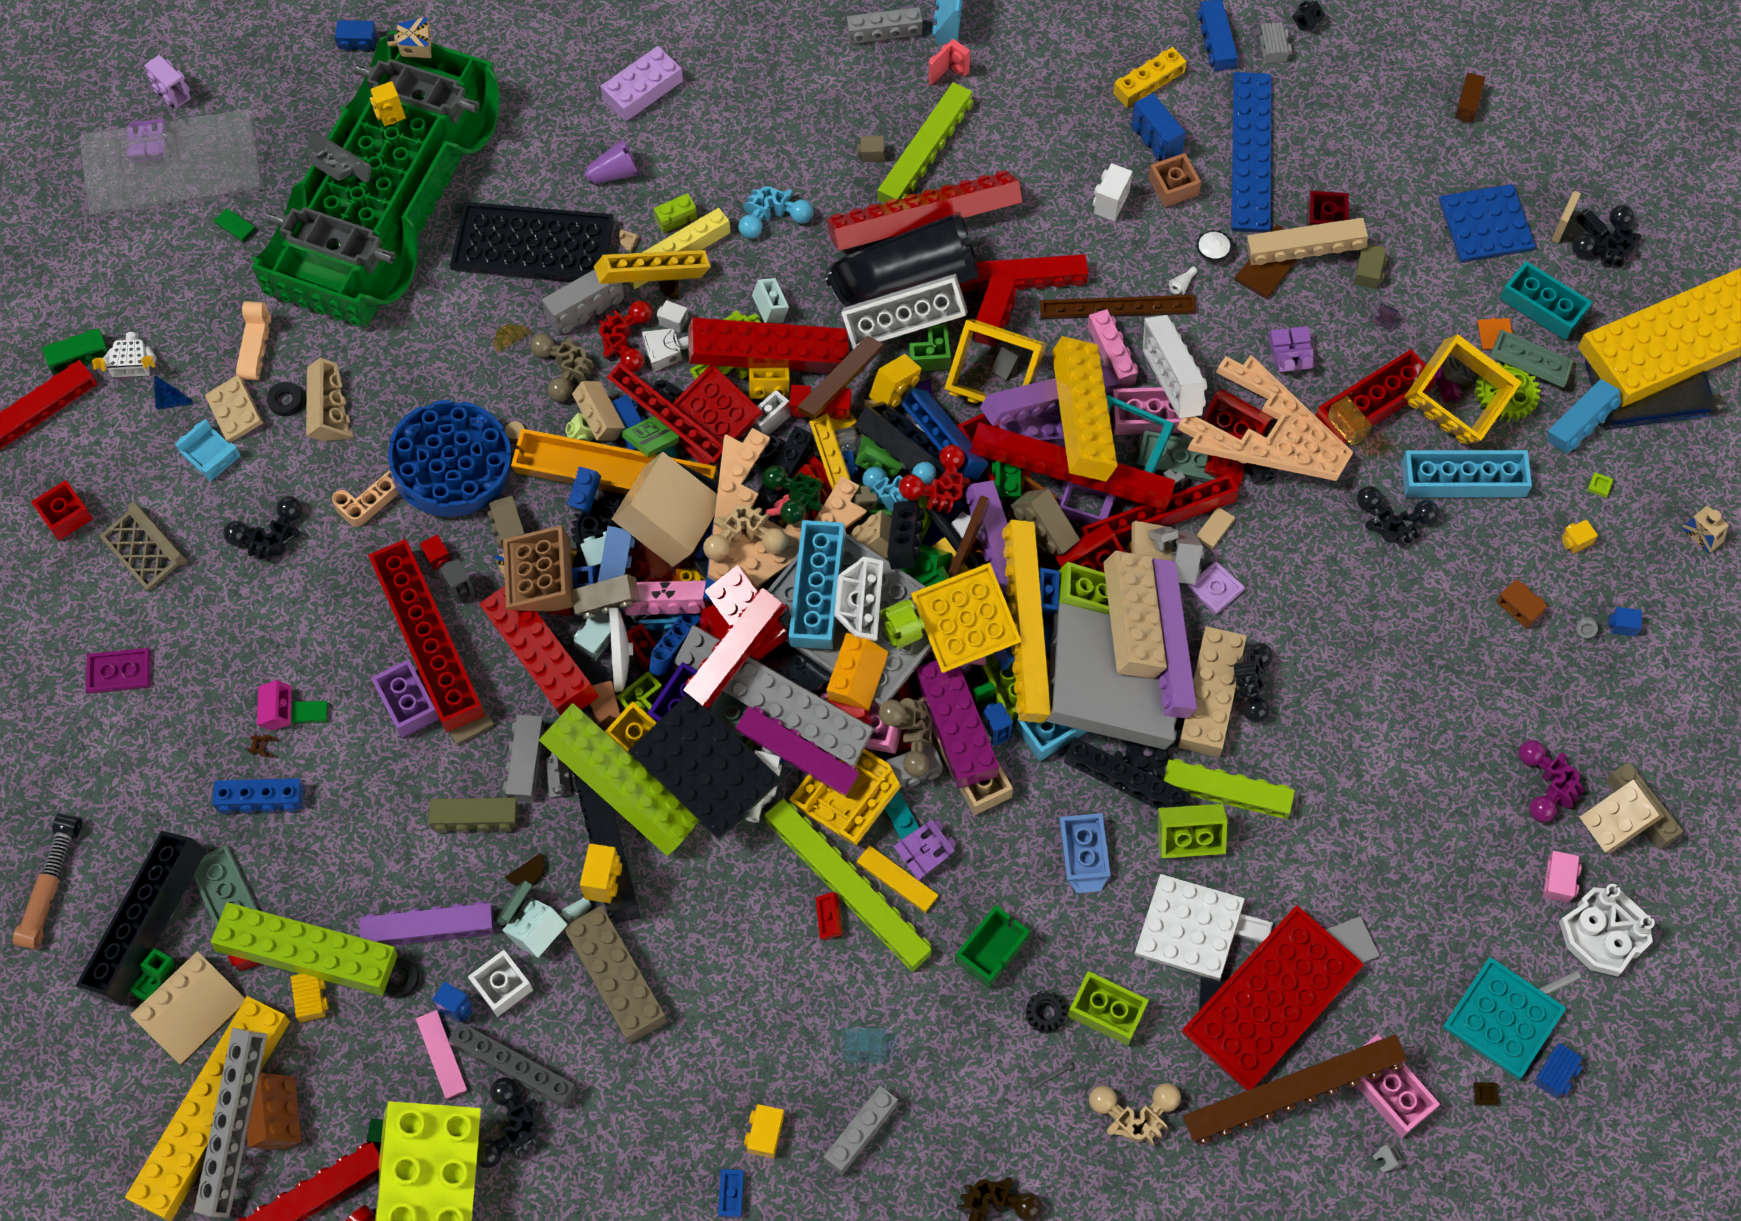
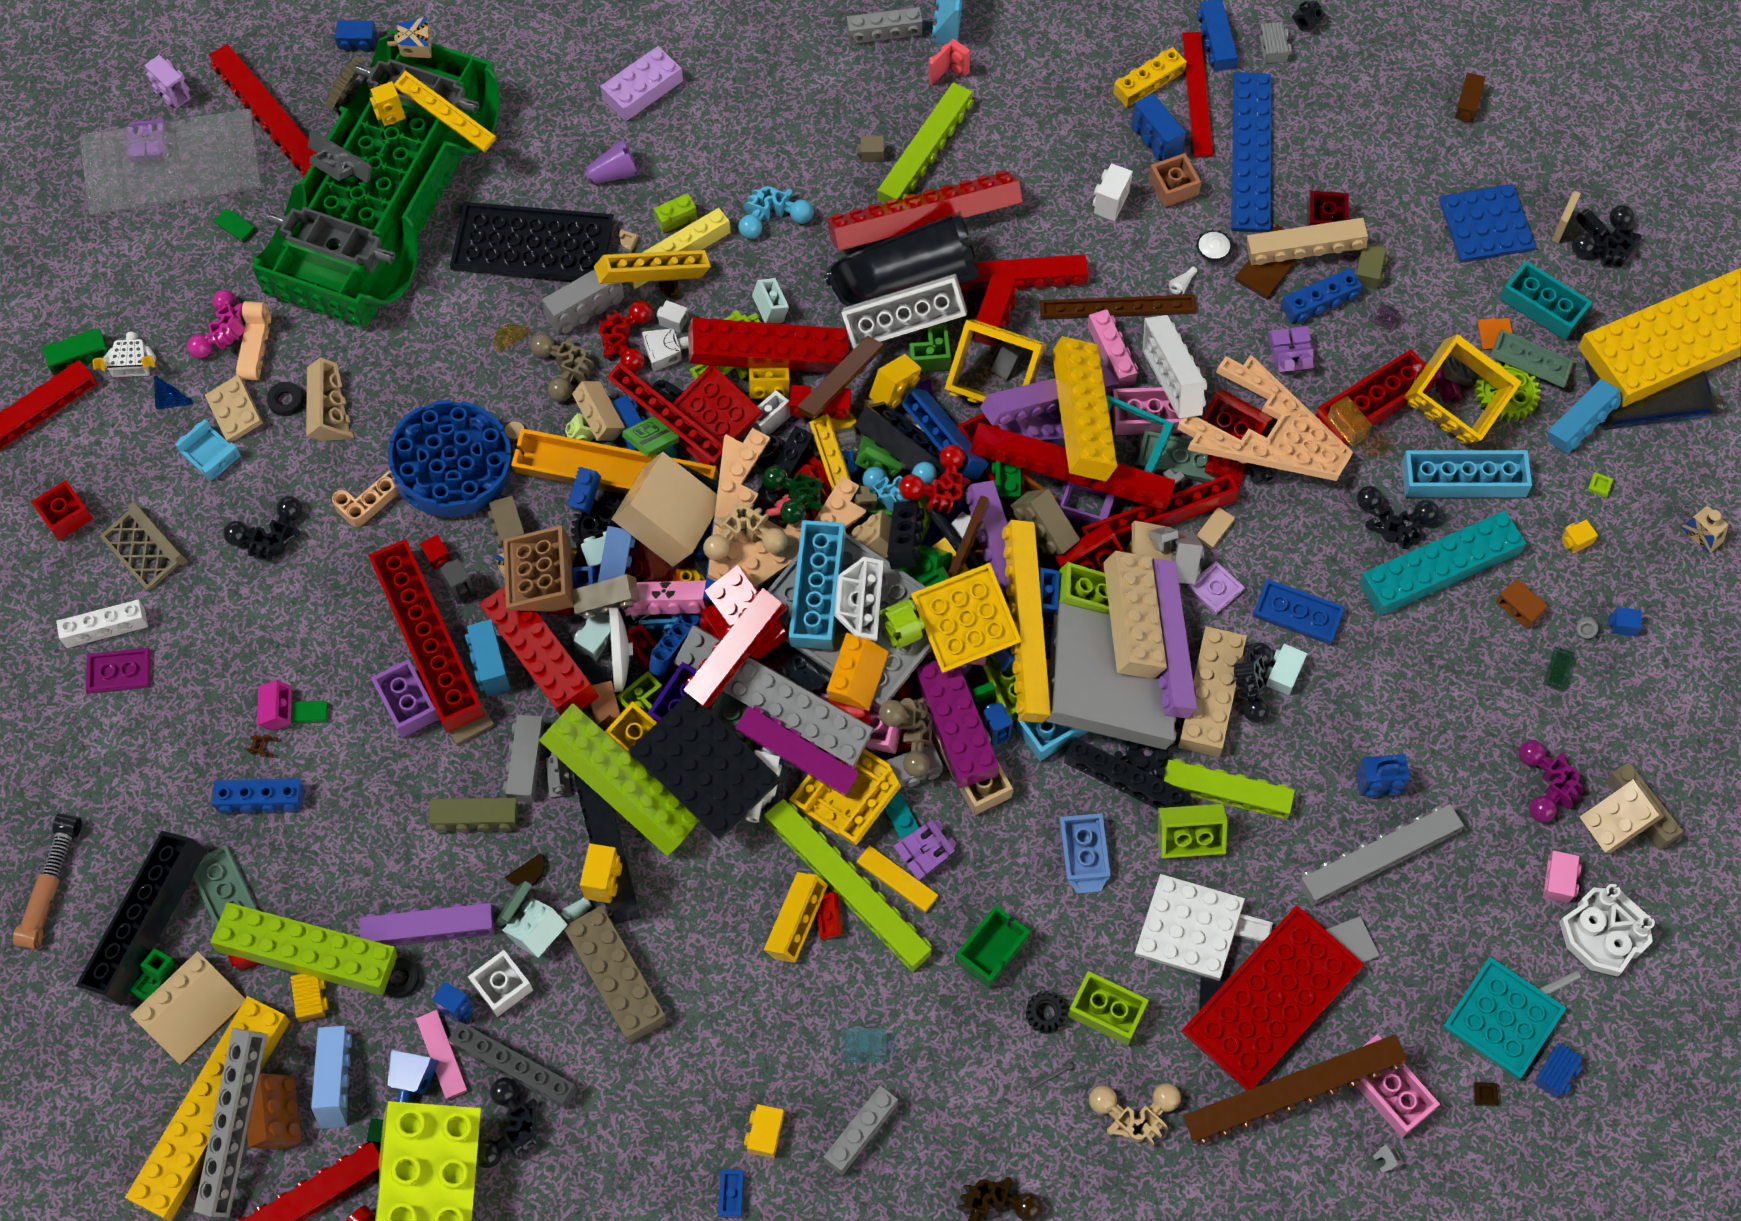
(102, 623): none -> white brick
(222, 331): none -> dark pink piece
(263, 107): none -> red brick
(331, 1077): none -> light blue wedge
(343, 84): none -> dark tan gear
(410, 1074): none -> torso
(445, 111): none -> yellow tile
(487, 658): none -> dark azure brick
(795, 917): none -> yellow brick
(1197, 95): none -> red tile
(1286, 669): none -> light aqua brick
(1298, 611): none -> blue plate
(1321, 296): none -> blue brick
(1381, 854): none -> light grey brick
(1382, 775): none -> blue brick
(1442, 563): none -> teal brick
(1558, 668): none -> clear green tile

